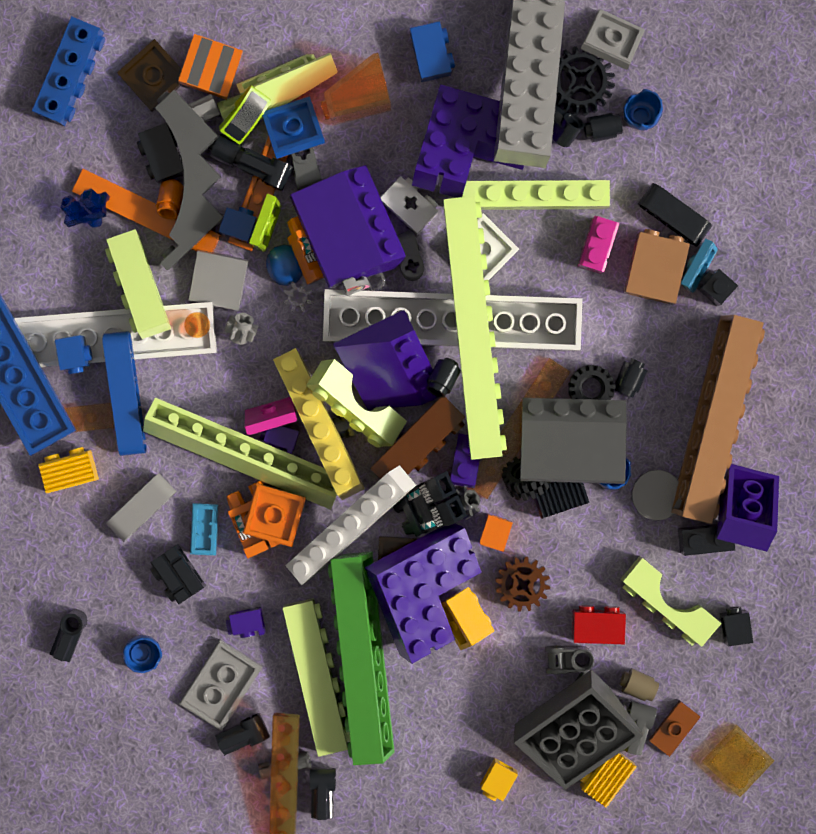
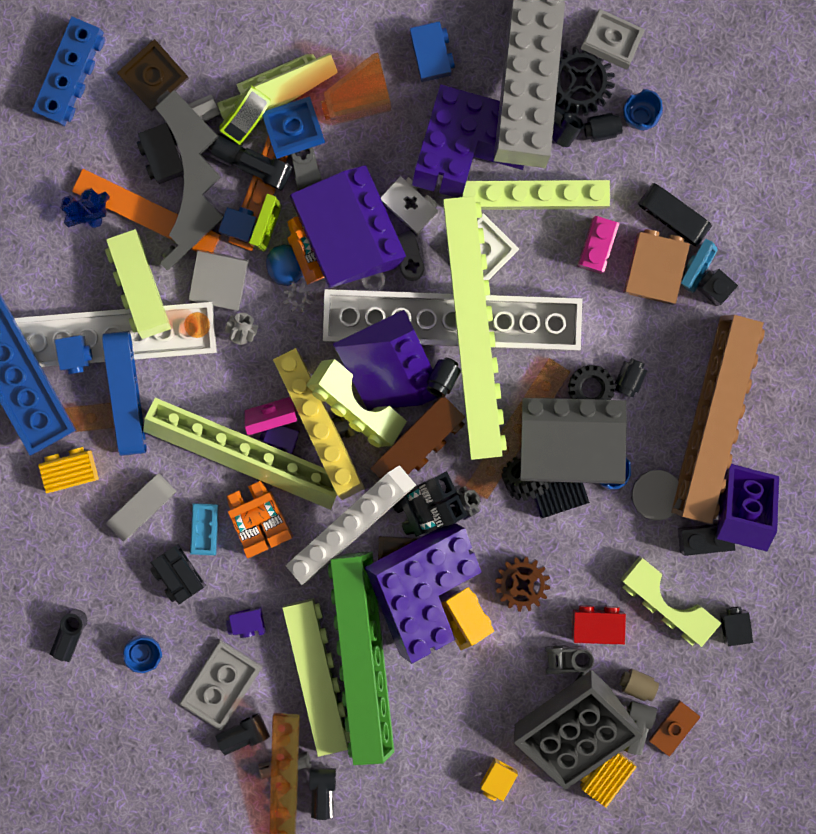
(169, 198): orange brick -> none
(210, 66): tile -> none
(274, 515): orange tile -> none
(352, 286): light grey tile -> none
(464, 469): dark purple plate -> none
(496, 532): orange panel -> none
(738, 760): clear yellow plate -> none

